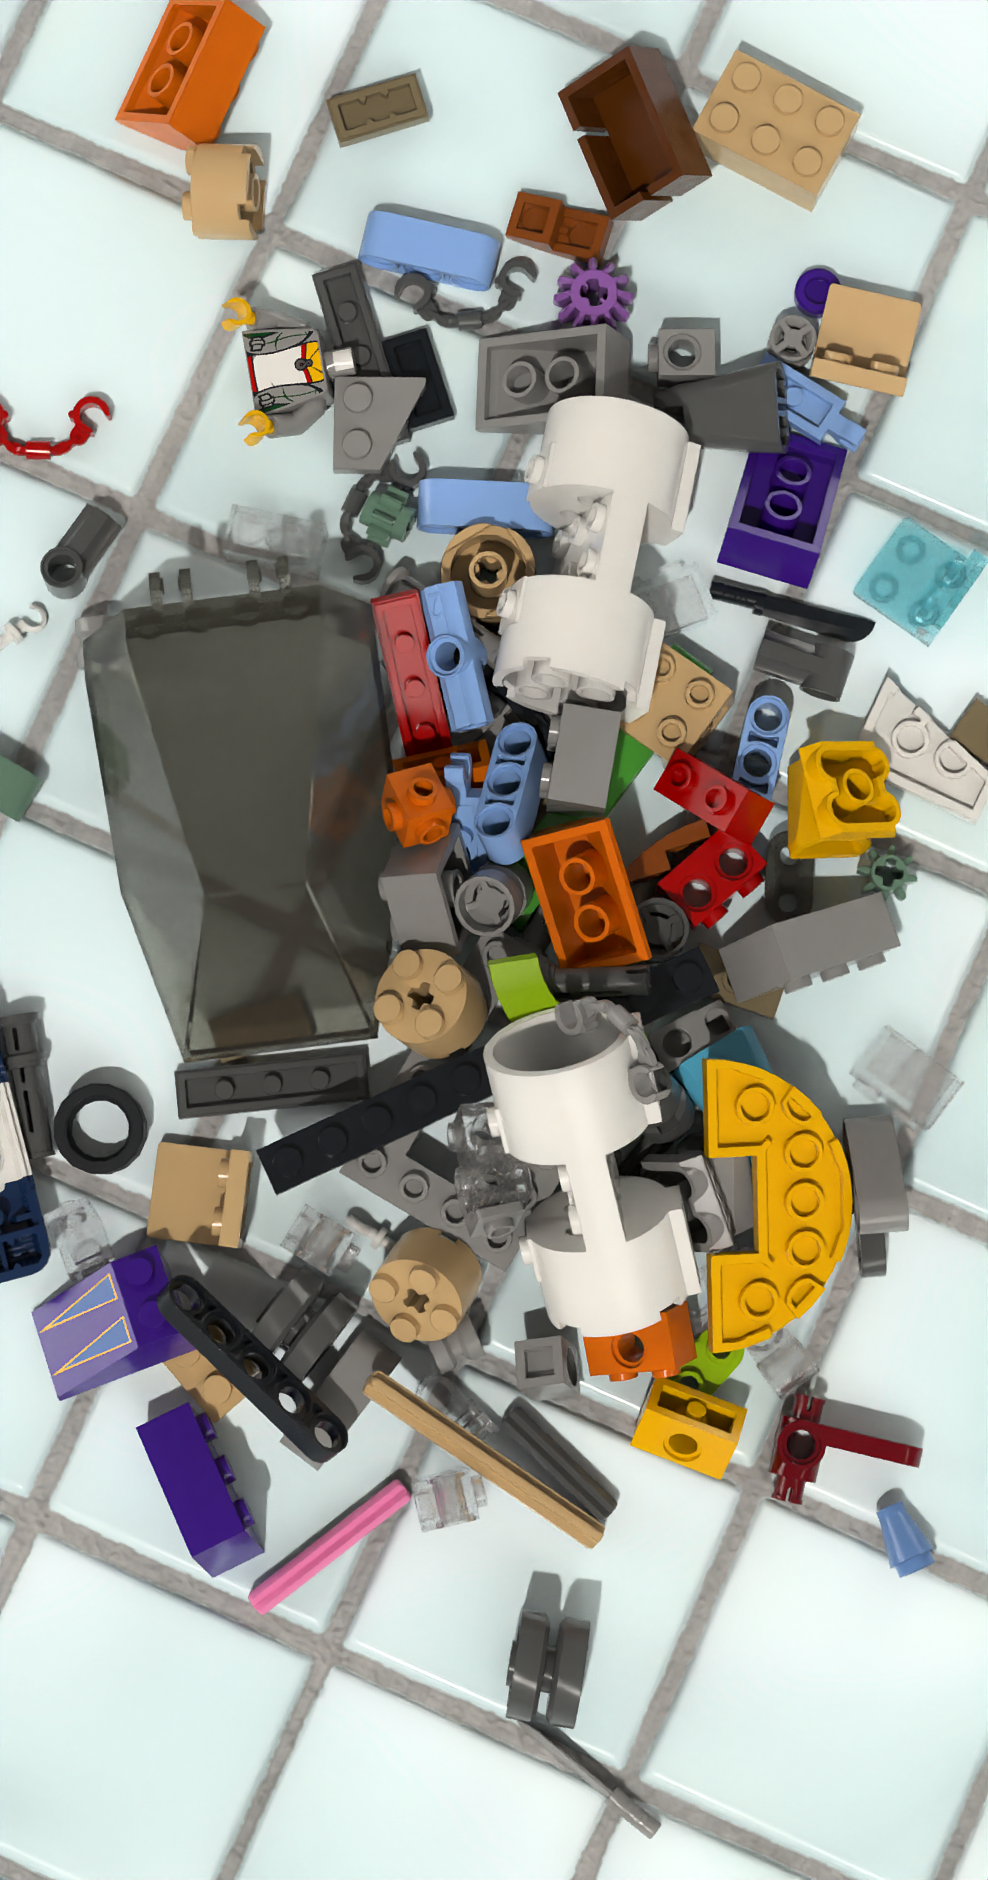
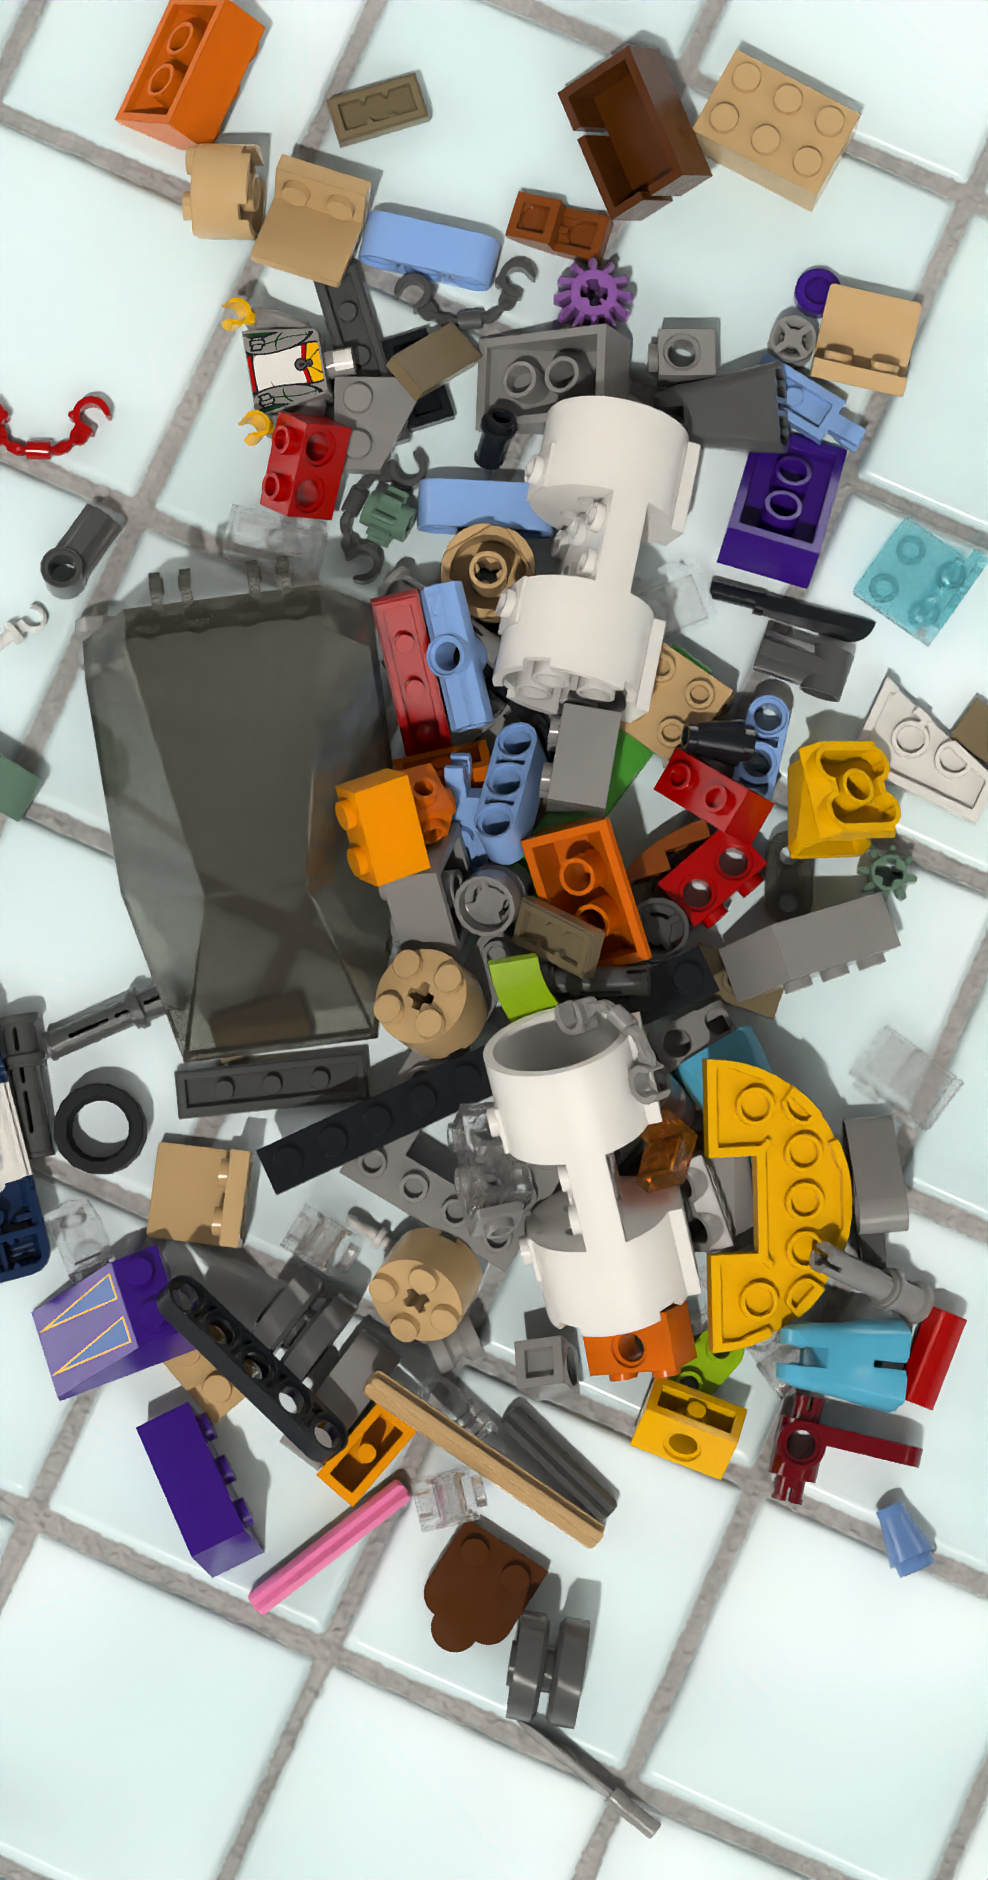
(141, 1008): none -> dark grey pin
(305, 466): none -> red brick
(312, 221): none -> tan bracket
(367, 1454): none -> light orange brick
(381, 827): none -> light orange brick
(433, 361): none -> dark tan tile
(479, 1589): none -> reddish brown plate
(497, 429): none -> black pin
(558, 937): none -> dark tan plate
(666, 1153): none -> clear orange bracket
(720, 740): none -> black cone
(848, 1359): none -> medium azure piece
(885, 1287): none -> light grey pin
(932, 1356): none -> red axle

